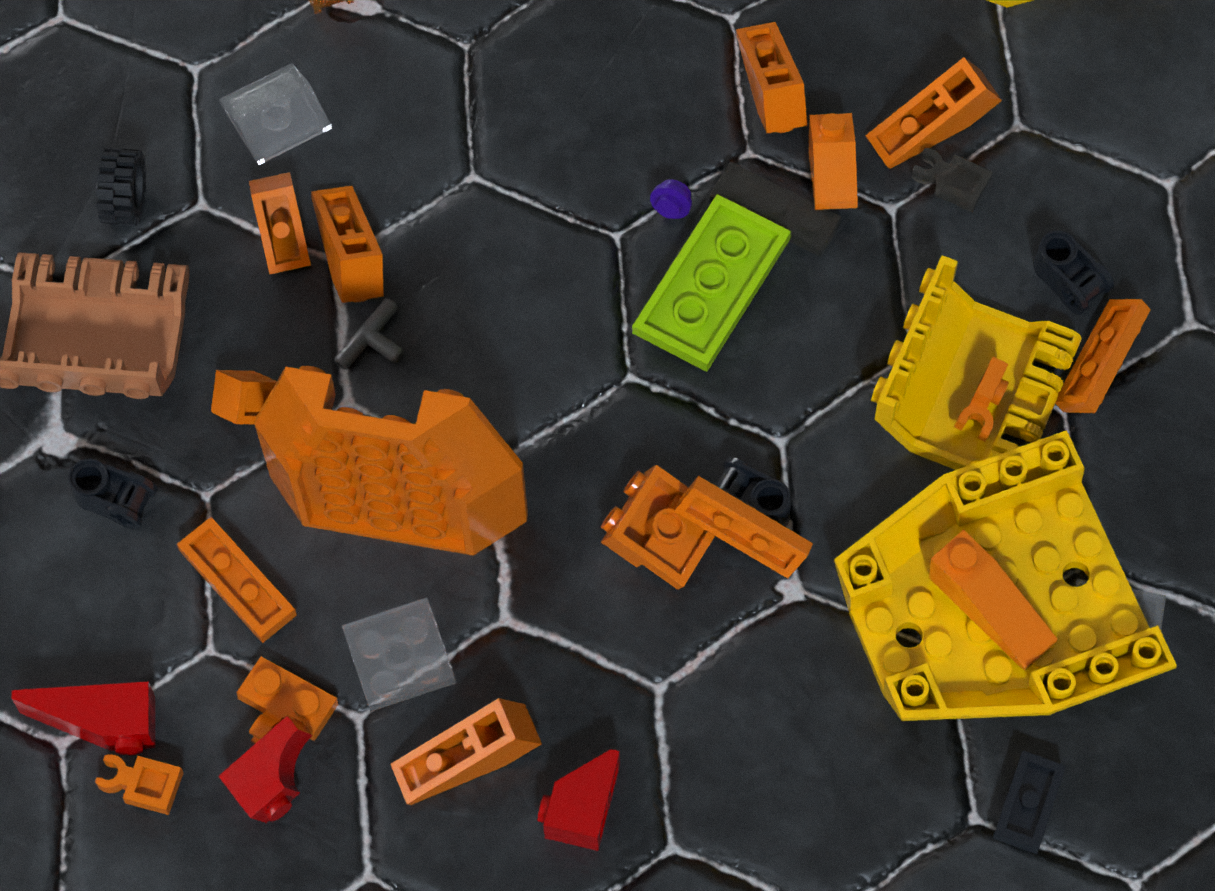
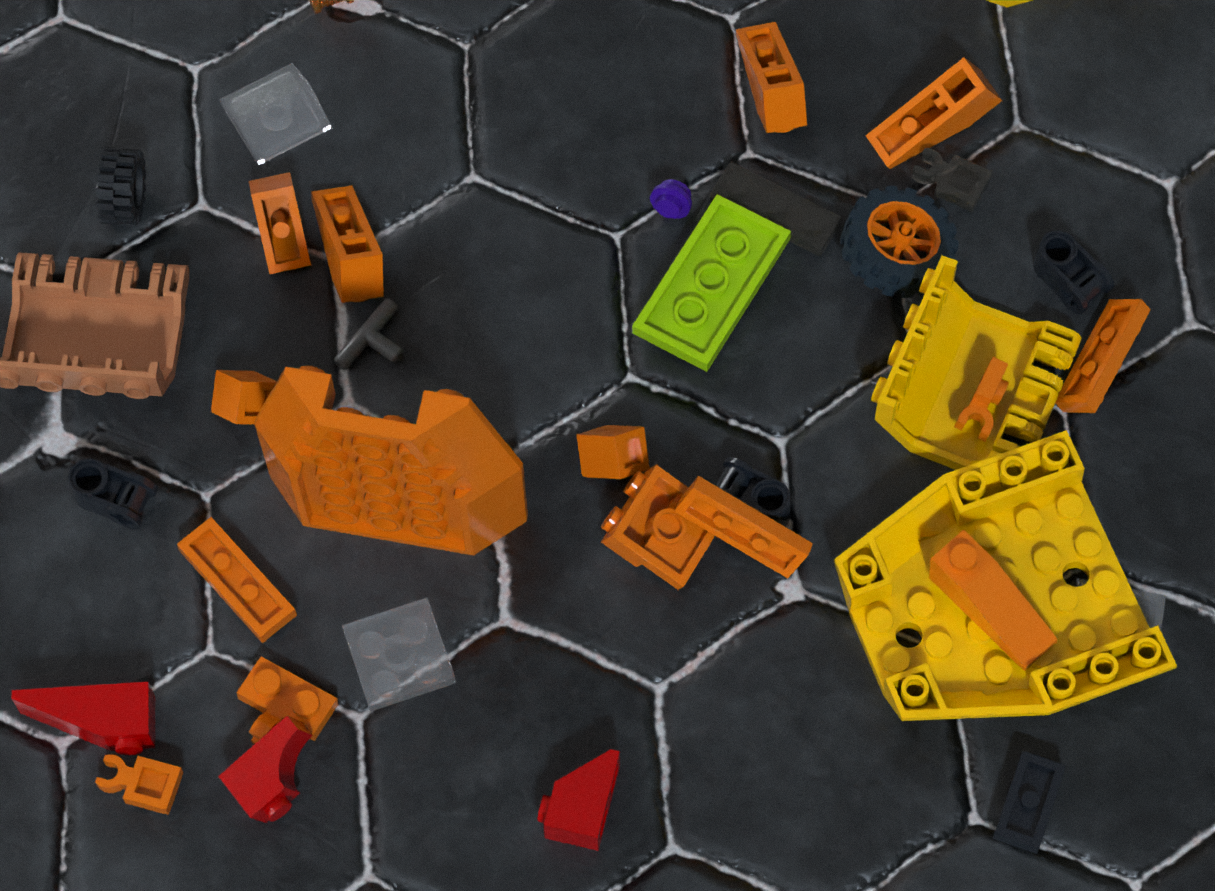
(467, 750): orange slope -> none
(613, 451): none -> orange panel
(833, 161): orange slope -> none
(882, 261): none -> black wheel

